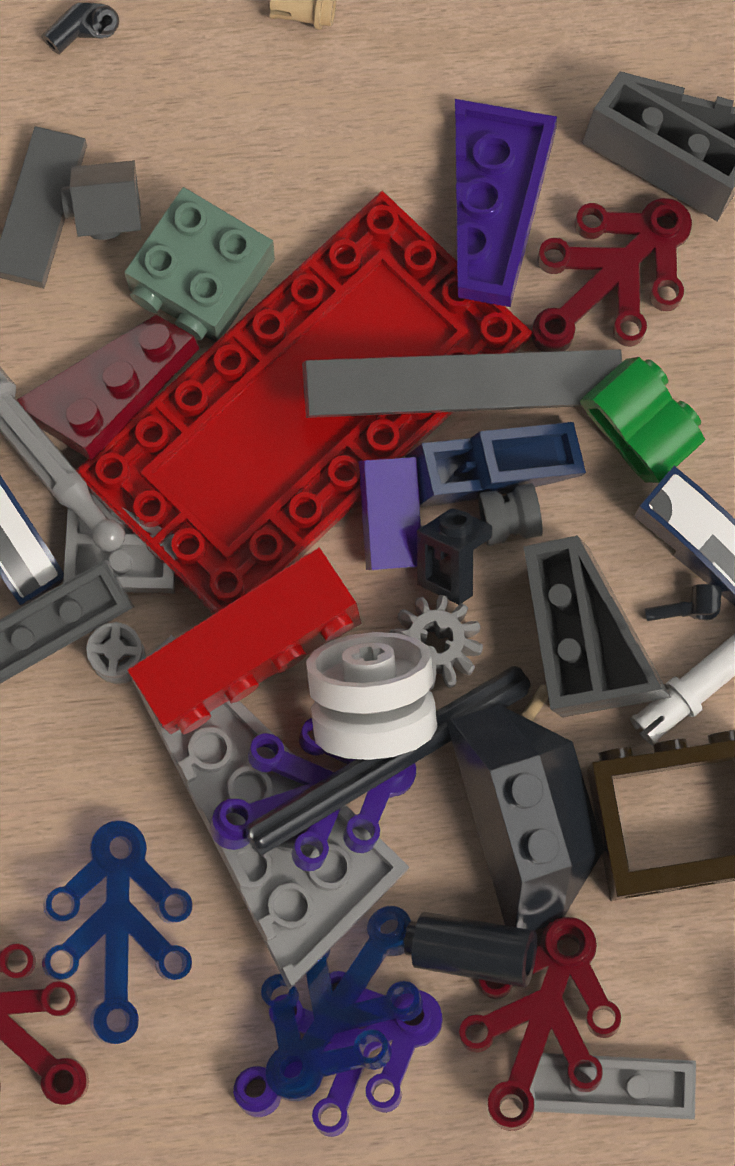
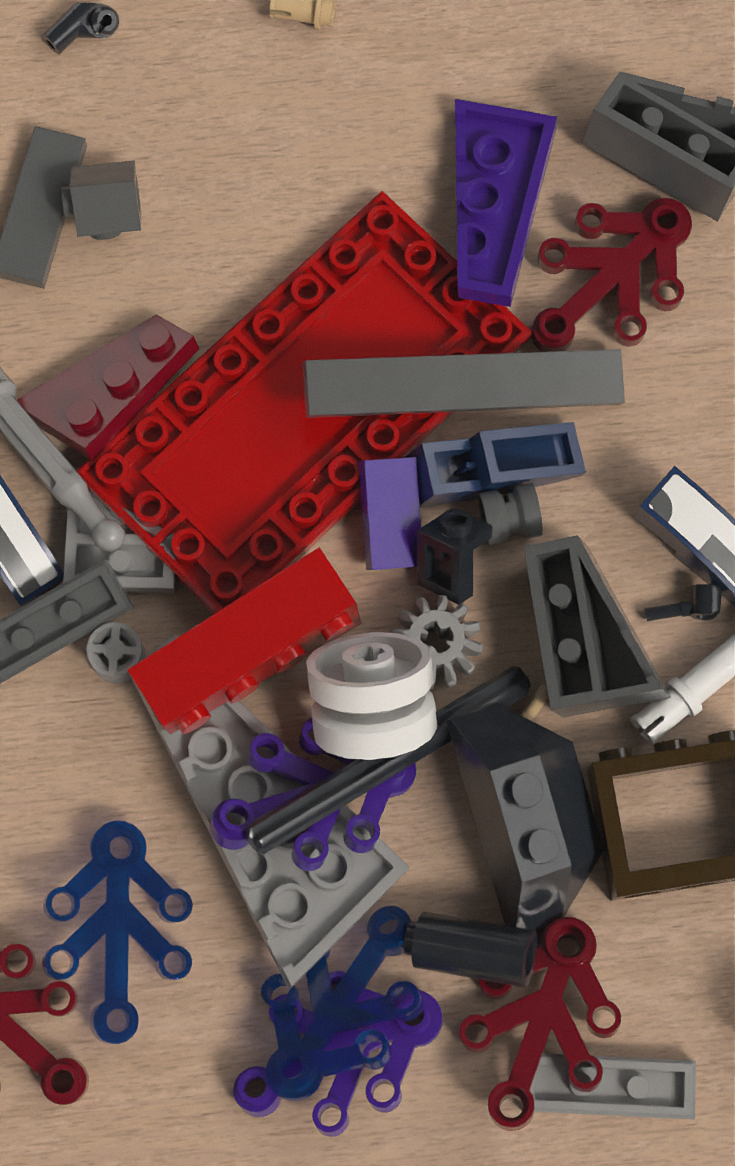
(199, 266): sand green brick -> none
(644, 418): green brick -> none

